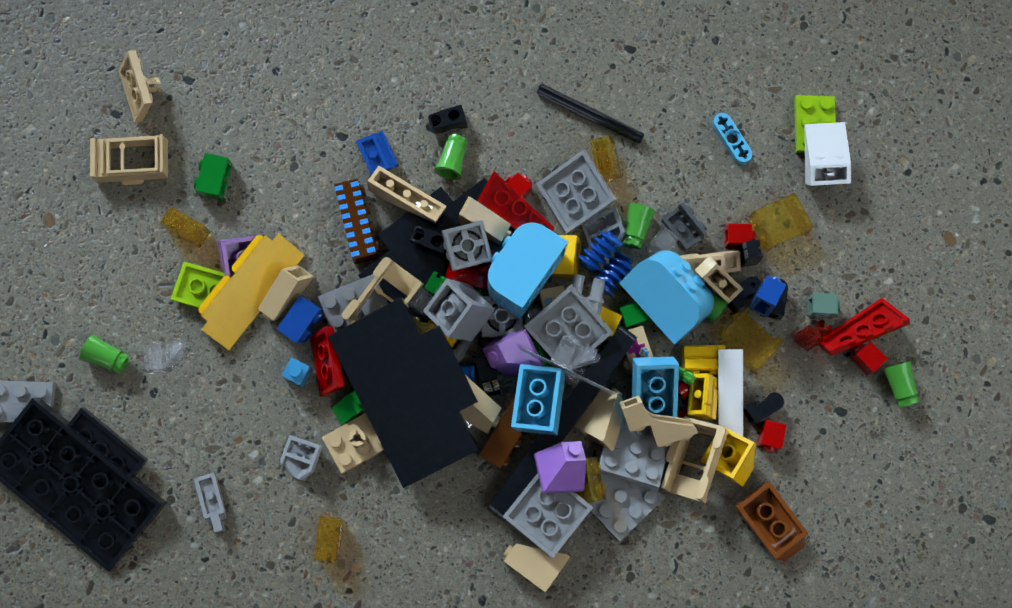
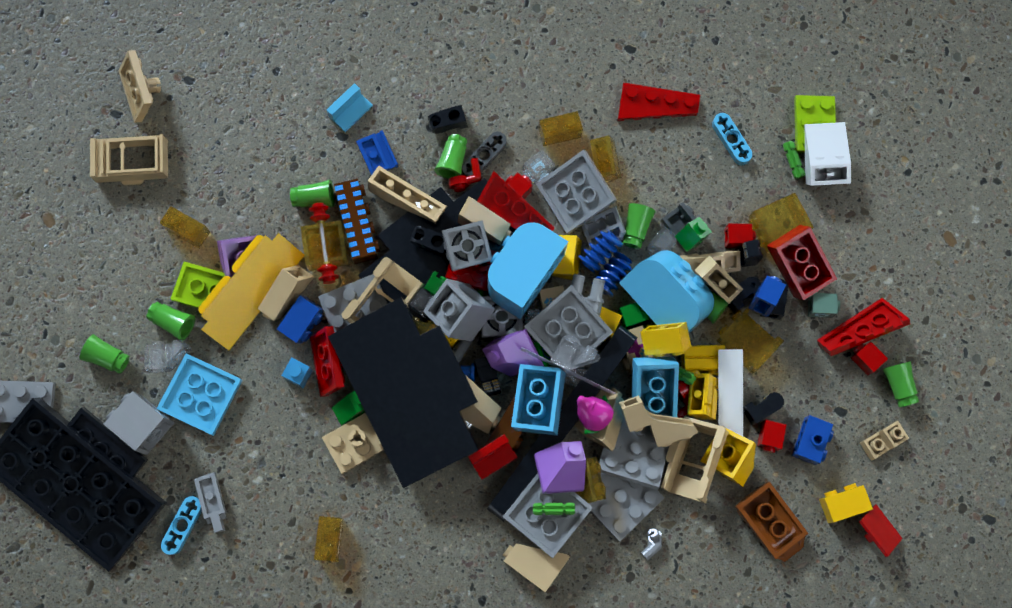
(138, 423): none -> light grey brick
(171, 320): none -> bright green plant
(173, 527): none -> medium azure beam
(199, 394): none -> medium azure plate
(213, 176): green brick -> none
(300, 457): light grey slope -> none
(313, 193): none -> bright green plant
(324, 244): none -> clear yellow brick
(349, 108): none -> medium azure panel
(460, 182): none -> red plate
(483, 147): none -> dark grey beam
(492, 457): none -> red panel
(538, 167): none -> clear brick
(554, 508): none -> bright green axle
(560, 128): none -> clear yellow brick
(590, 113): black axle -> none
(594, 413): none -> dark pink hat
(654, 103): none -> red wing
(654, 544): none -> light grey arm
(666, 339): none -> yellow brick
(693, 234): none -> green brick
(794, 160): none -> bright green axle
(802, 262): none -> red brick
(811, 337): clear red plate -> none
(813, 440): none -> blue brick
(845, 503): none -> yellow brick
(880, 530): none -> red piece
(884, 440): none -> tan slope

